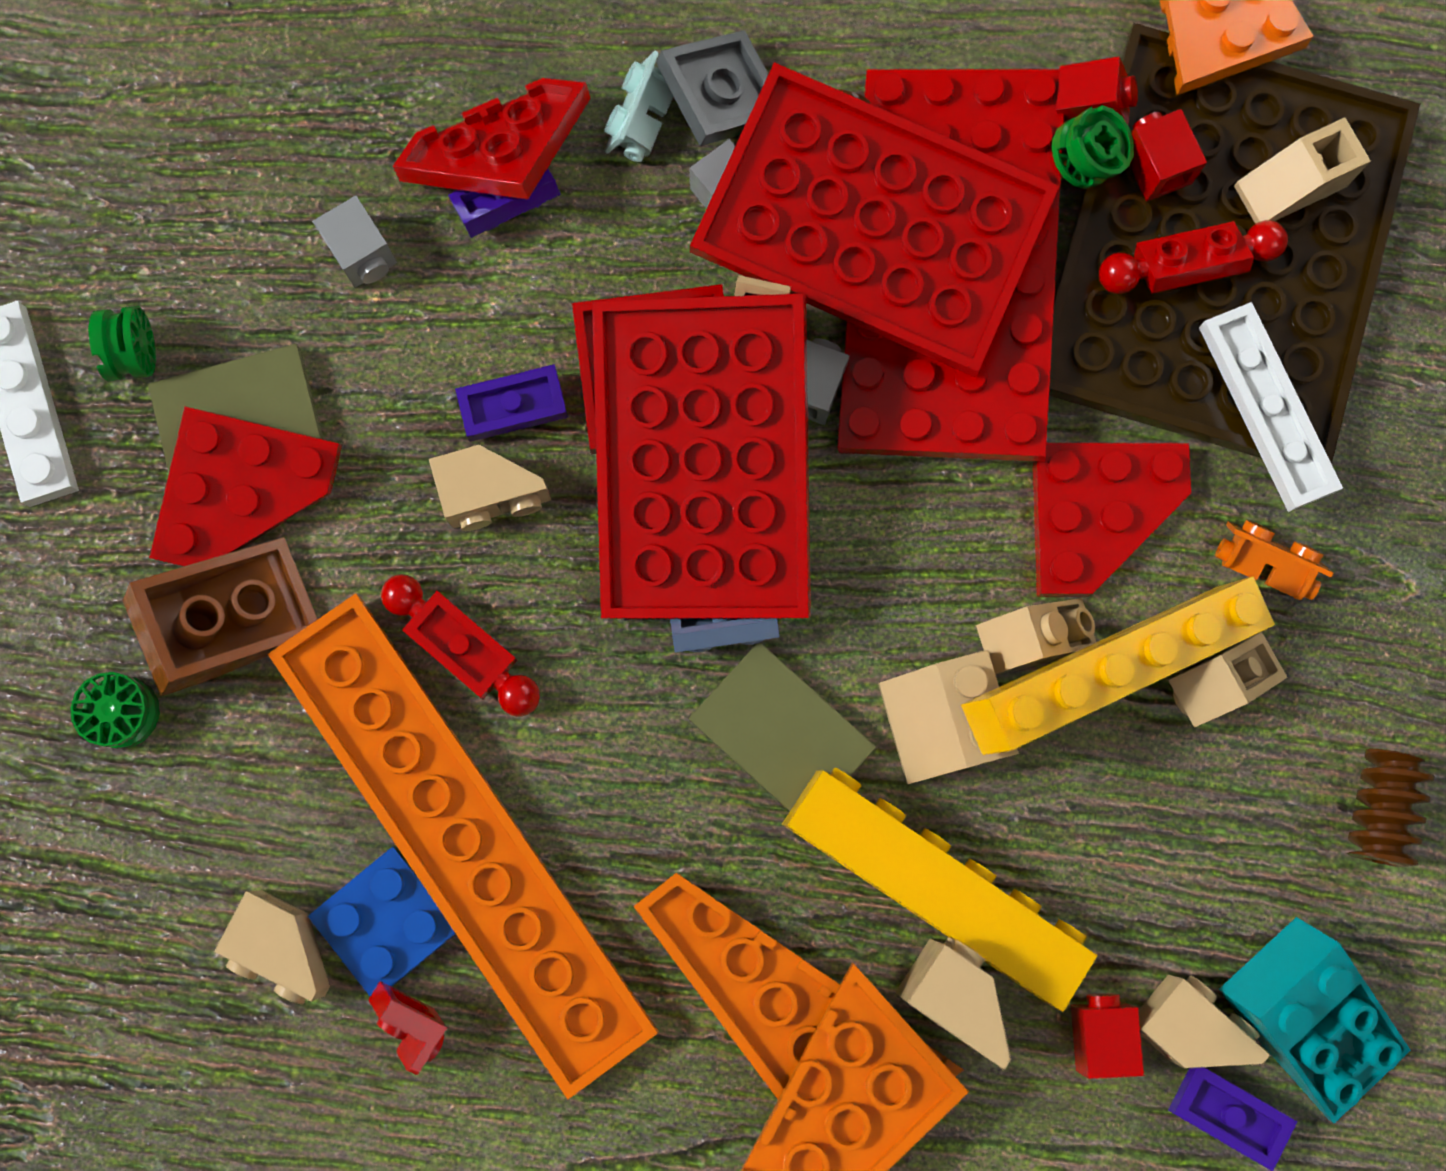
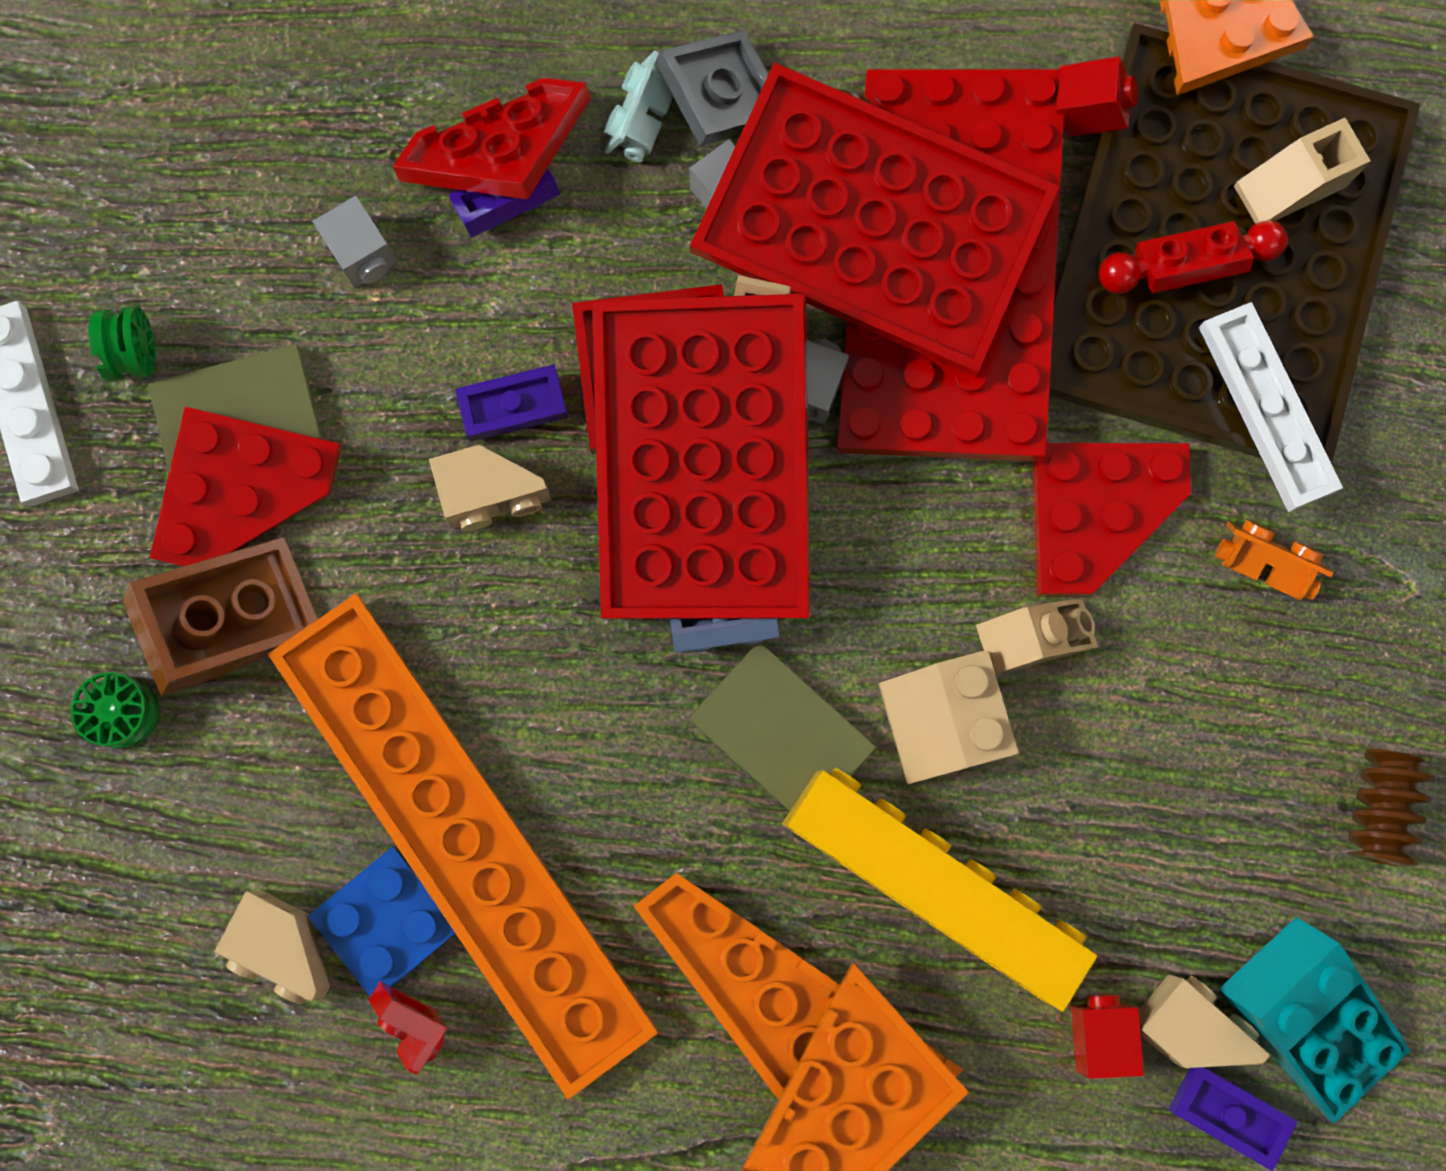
(460, 645): red plate -> none
(958, 996): tan slope -> none
(1096, 145): green wheel -> none
(1116, 666): yellow brick -> none
(1165, 154): red brick -> none
(1227, 680): tan slope -> none

